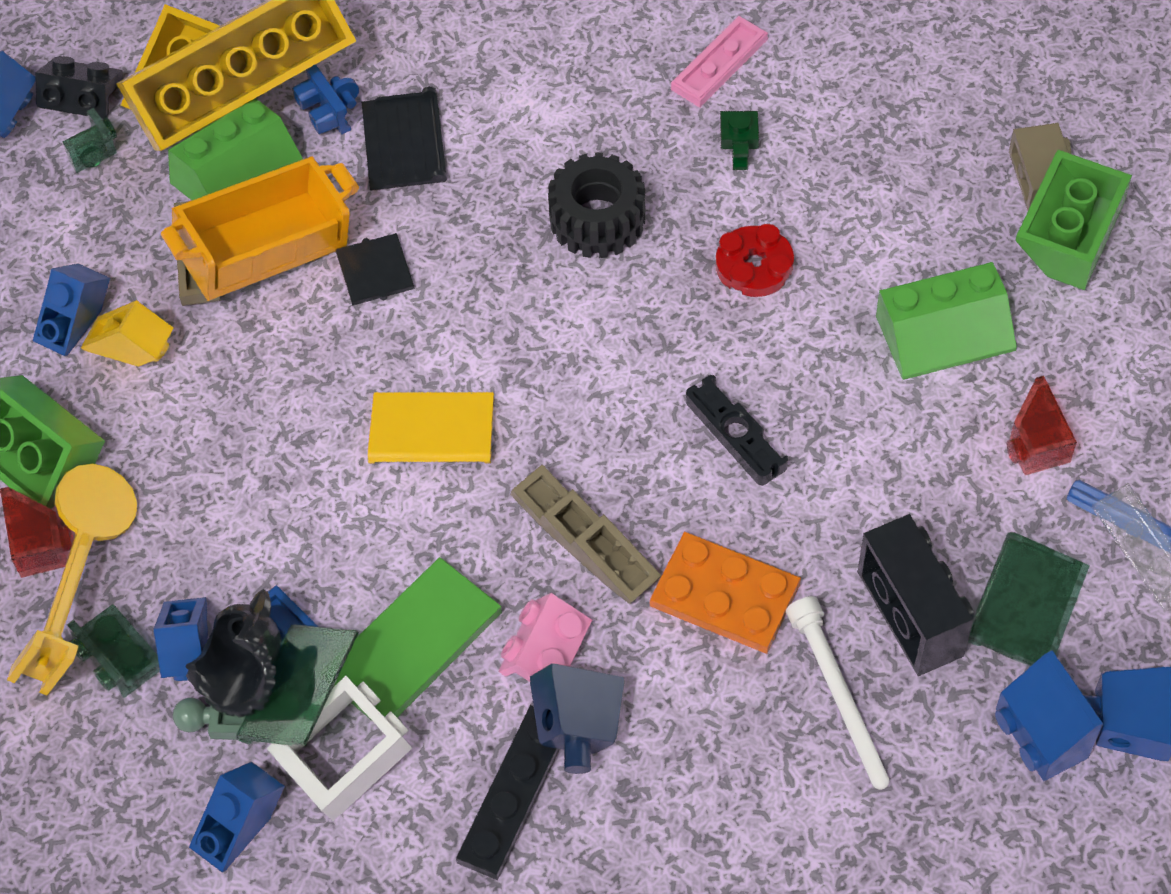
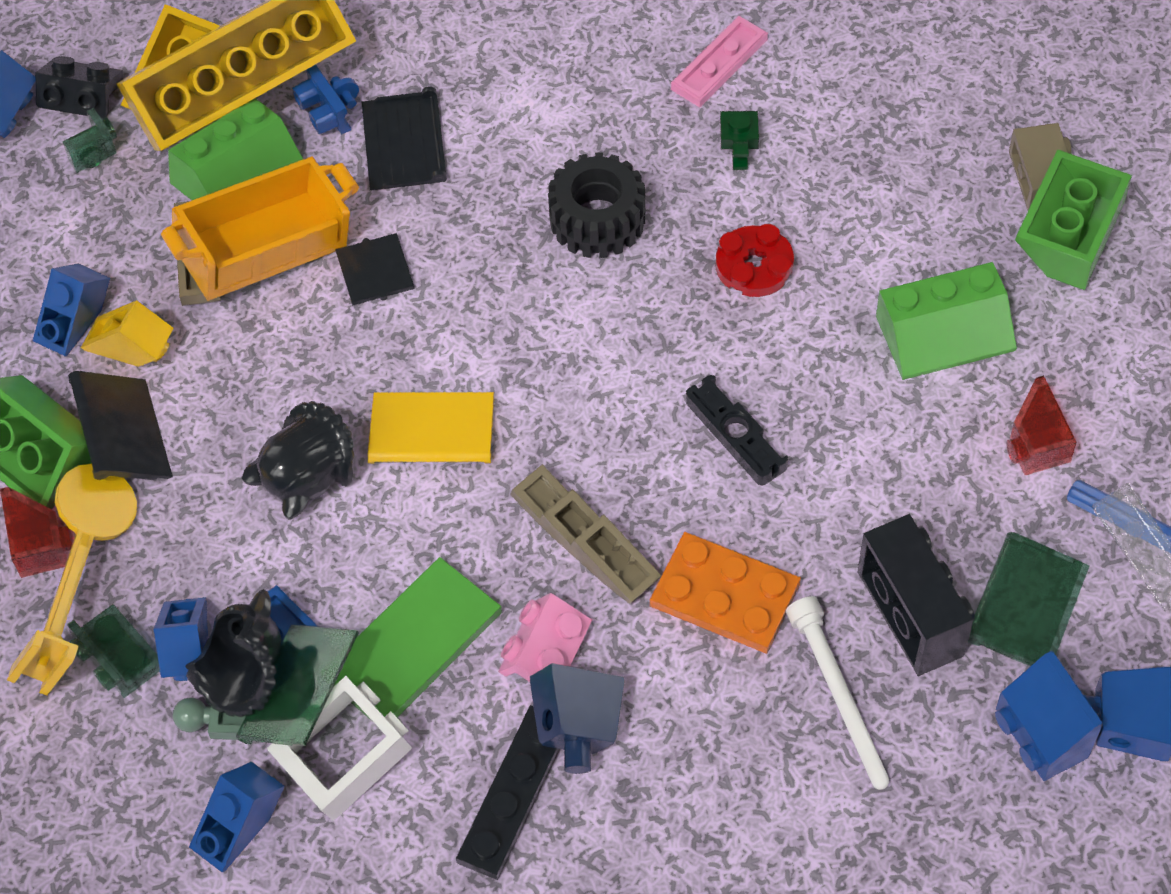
(119, 426): none -> black piece
(304, 457): none -> black hair

